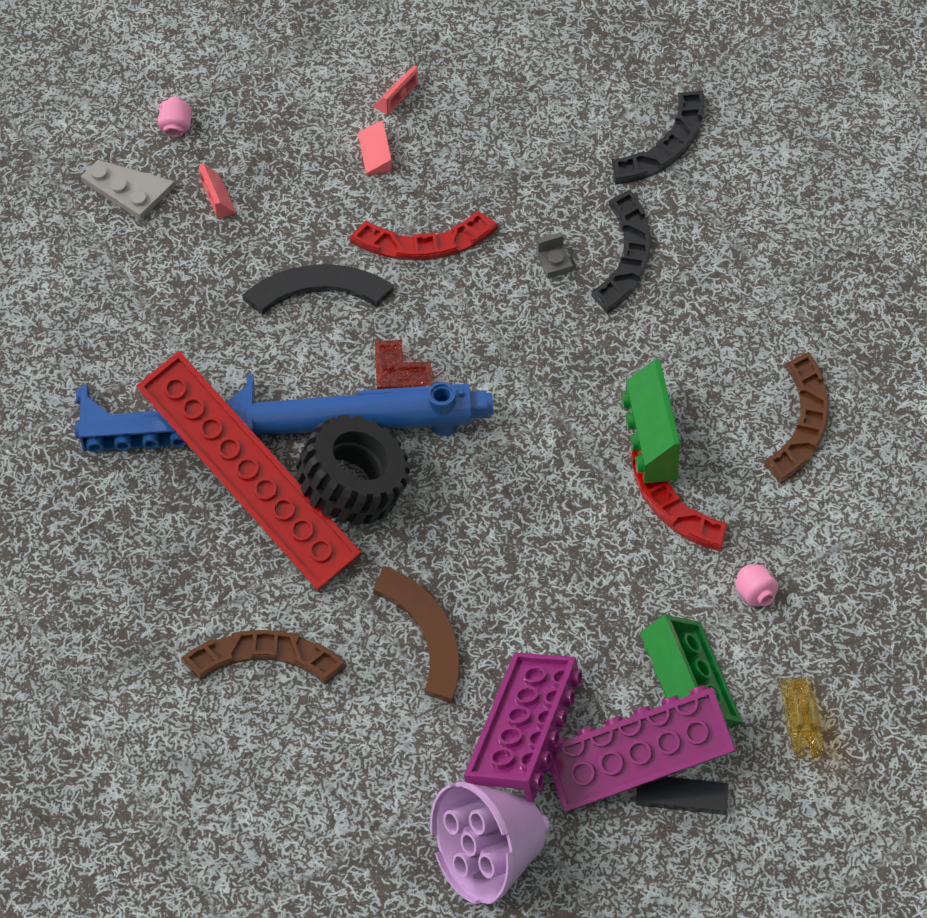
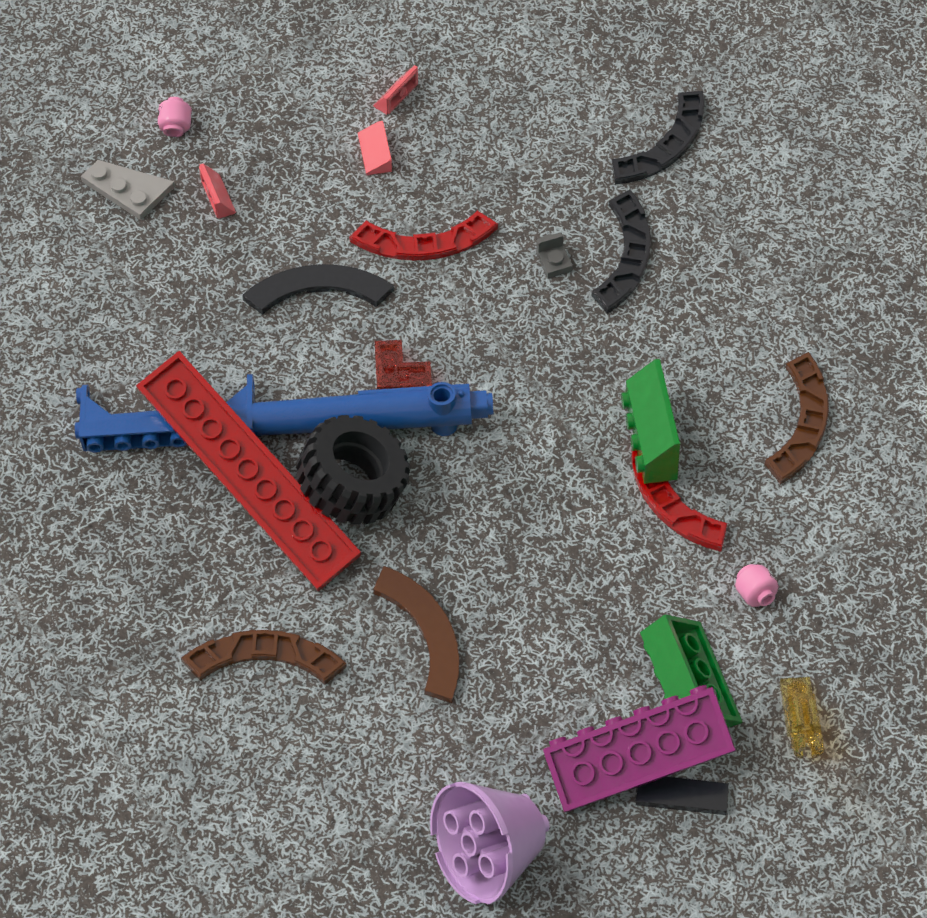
(525, 723): magenta bracket -> none

